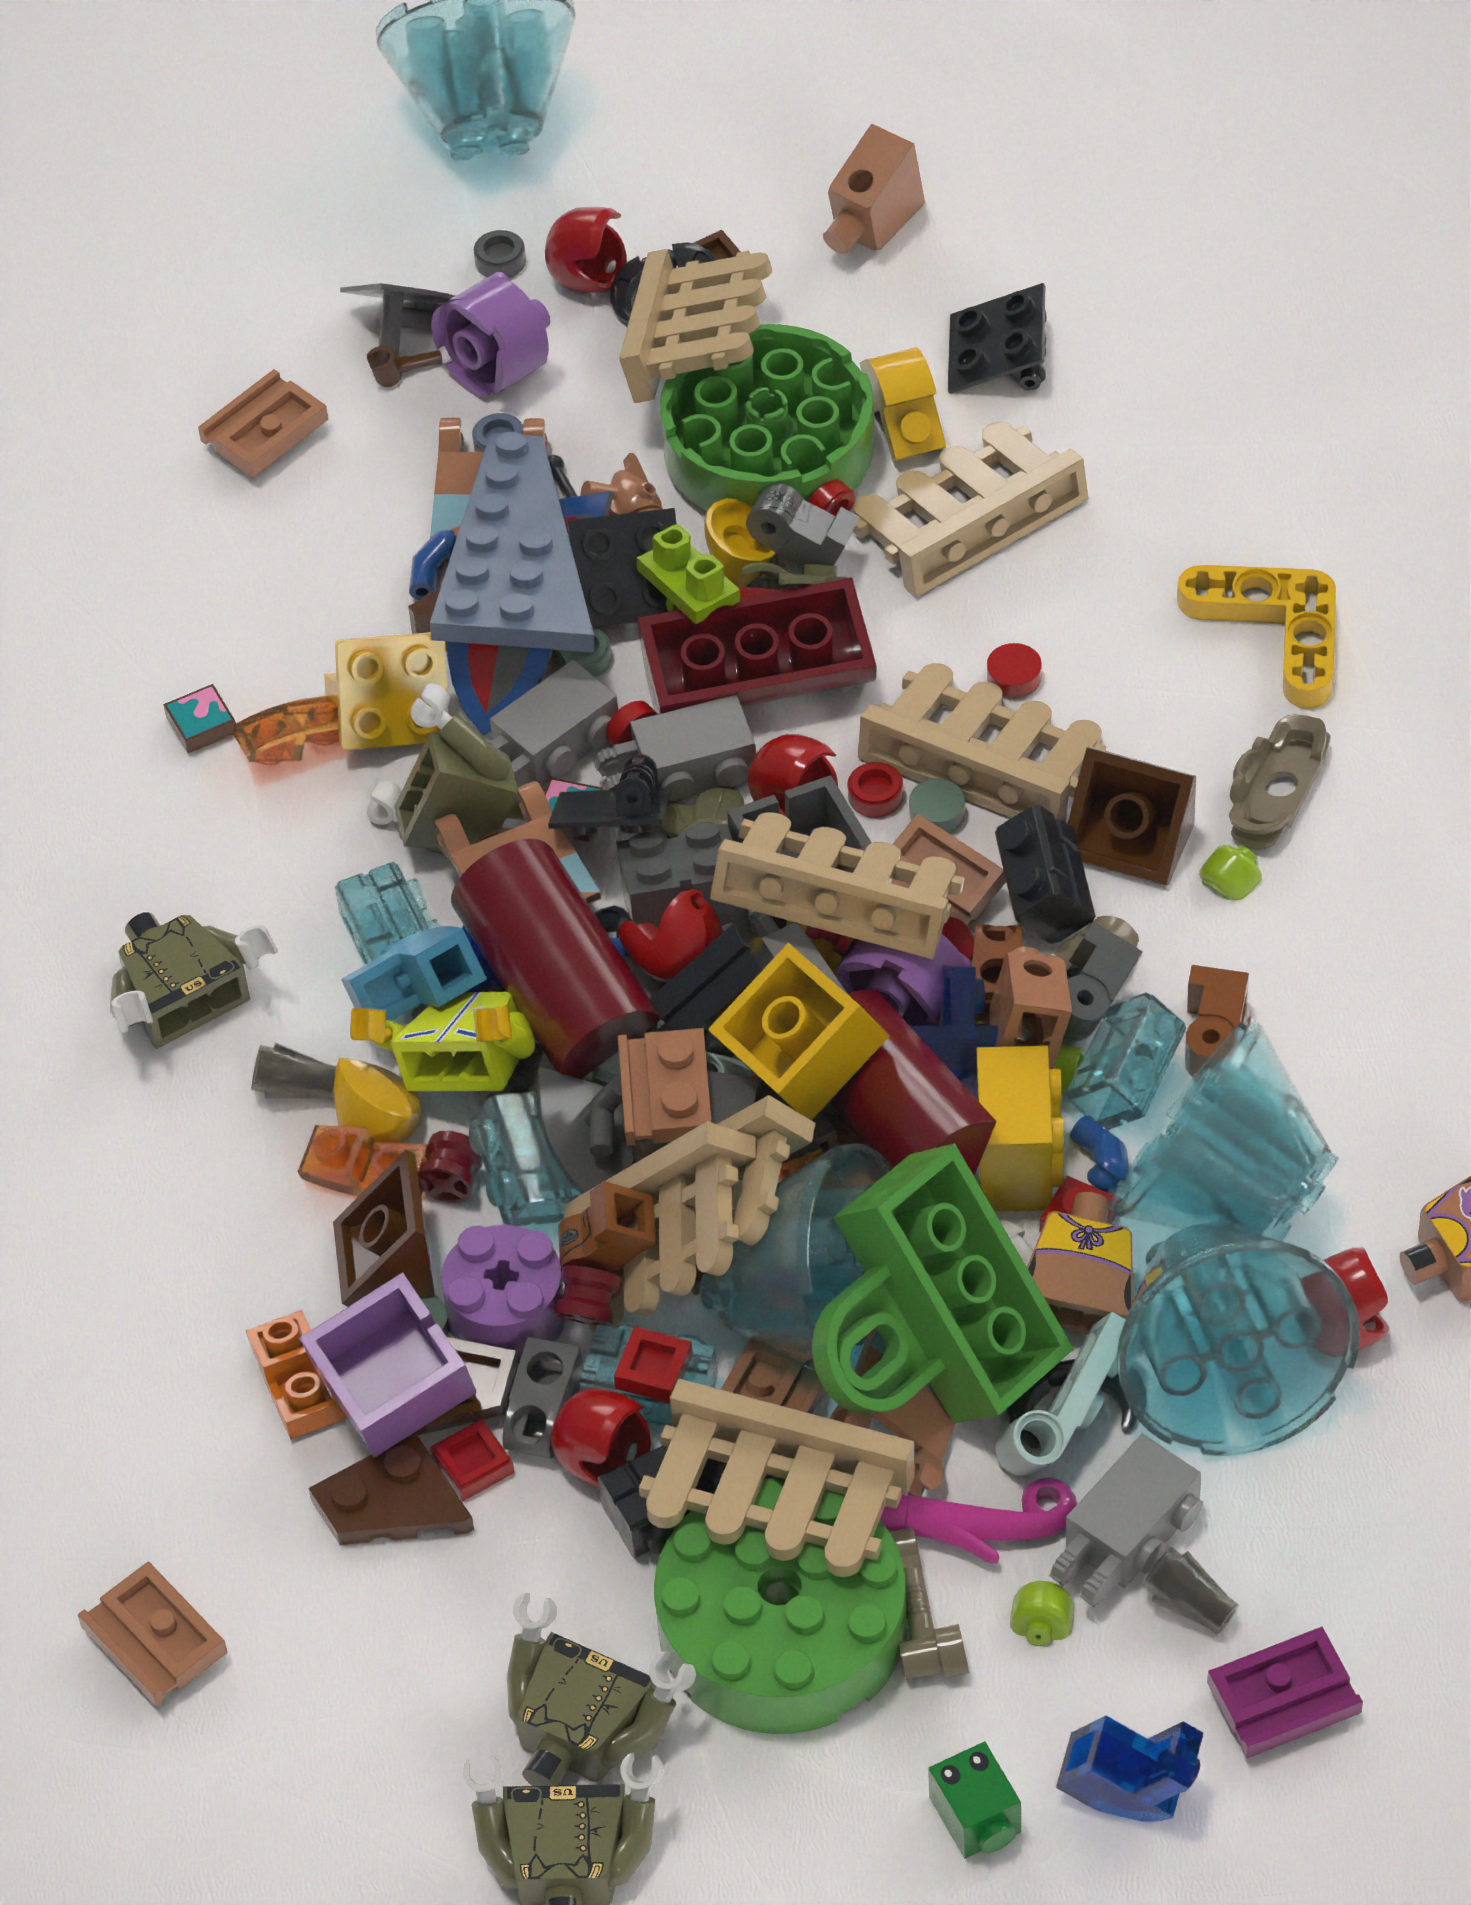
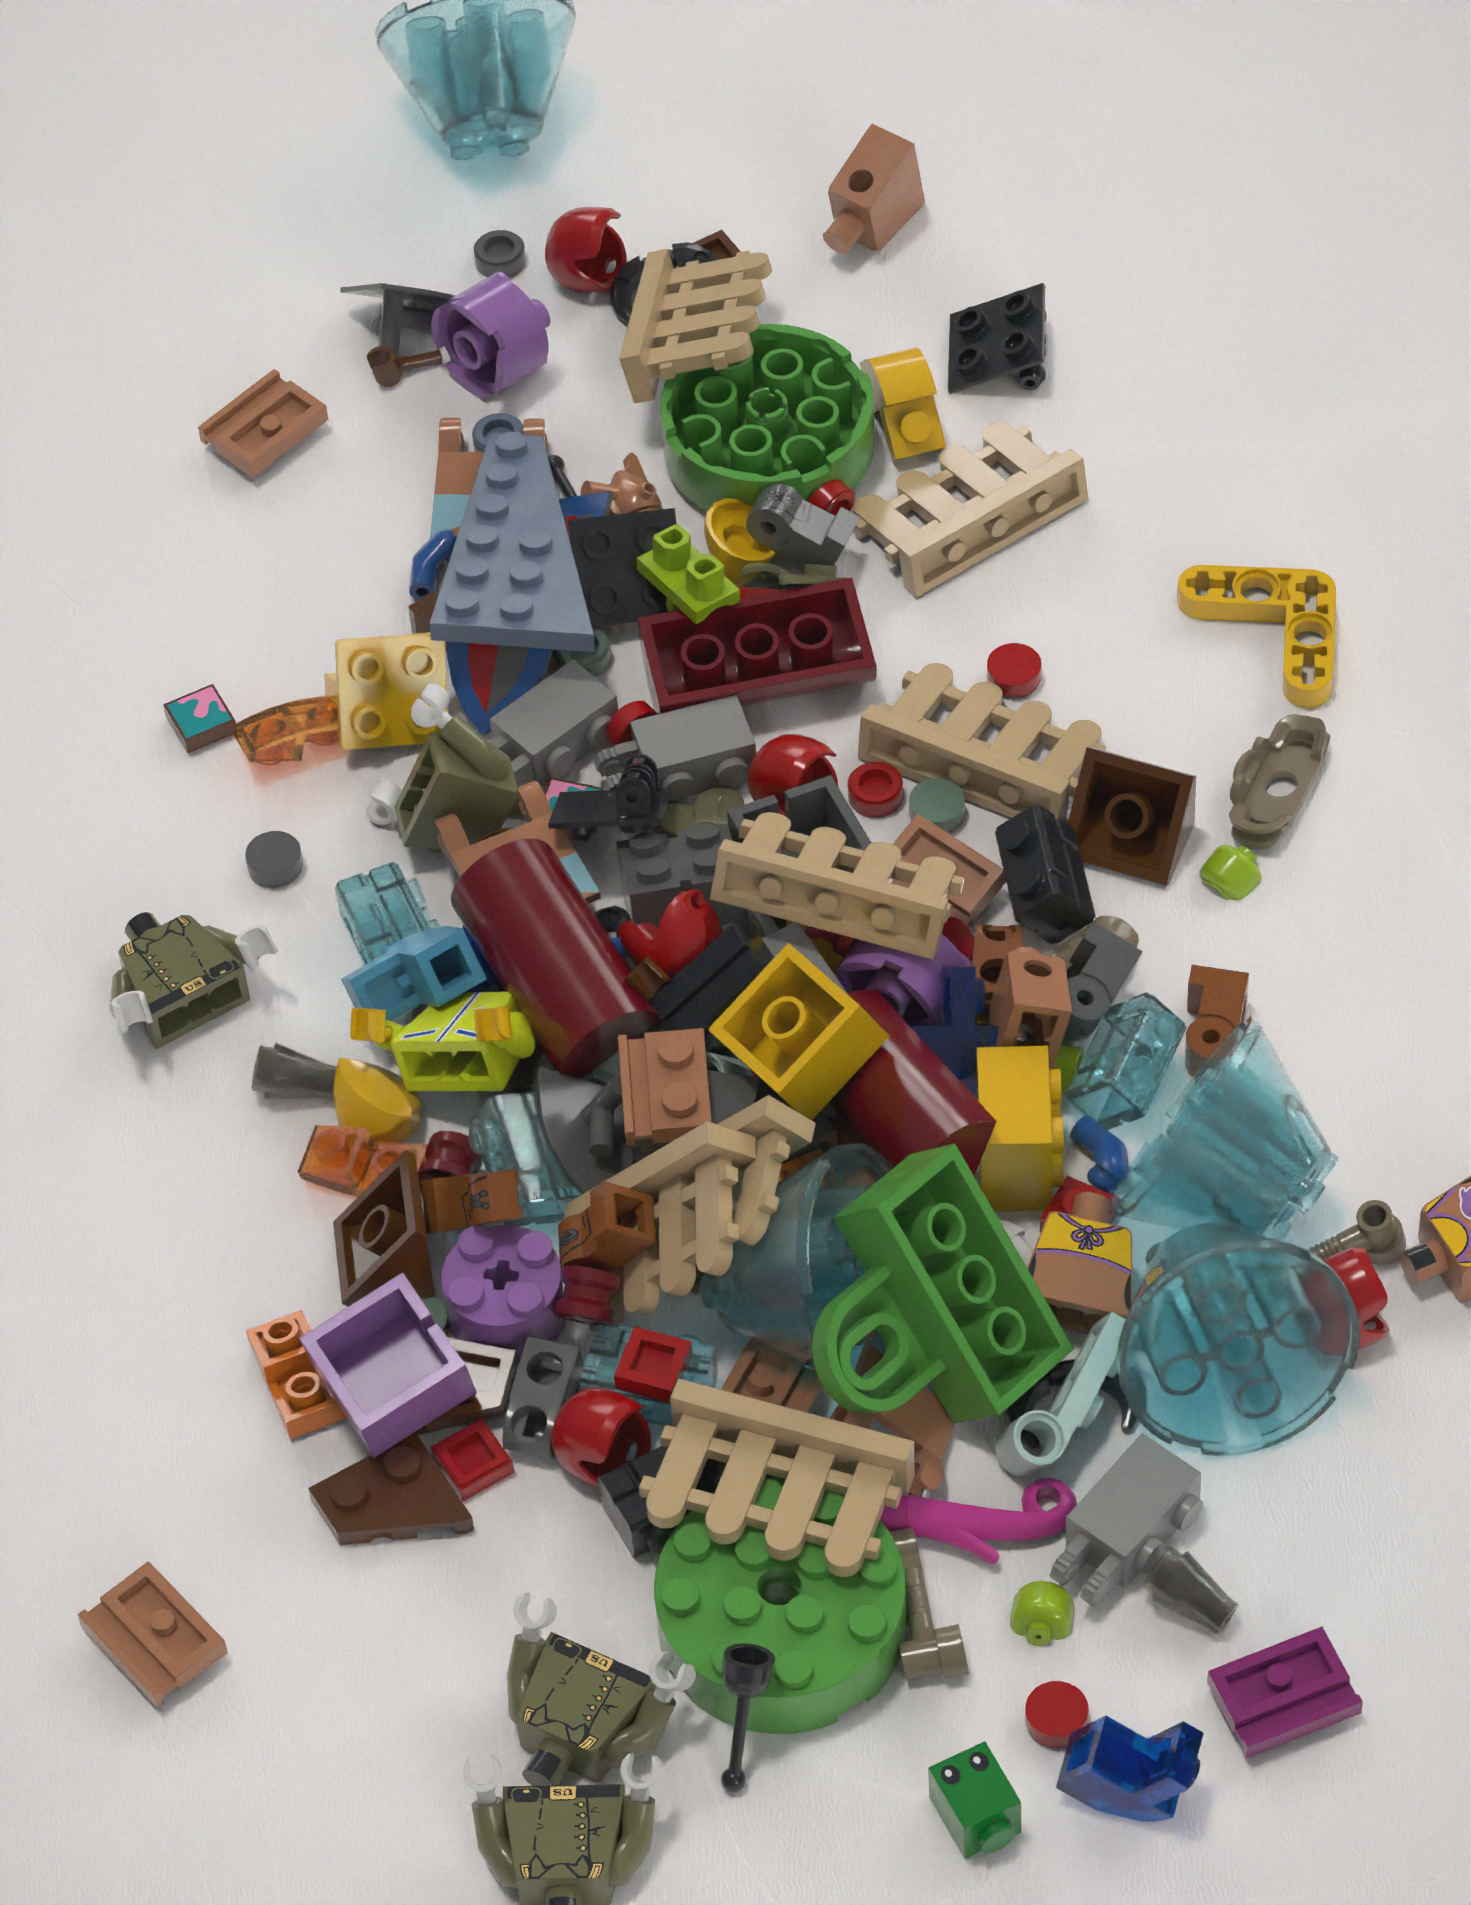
(274, 858): none -> dark grey tile
(470, 1201): none -> dark orange leg
(647, 978): none -> reddish brown hand
(746, 1673): none -> black hinge
(1055, 1712): none -> red tile
(1376, 1232): none -> dark tan brick

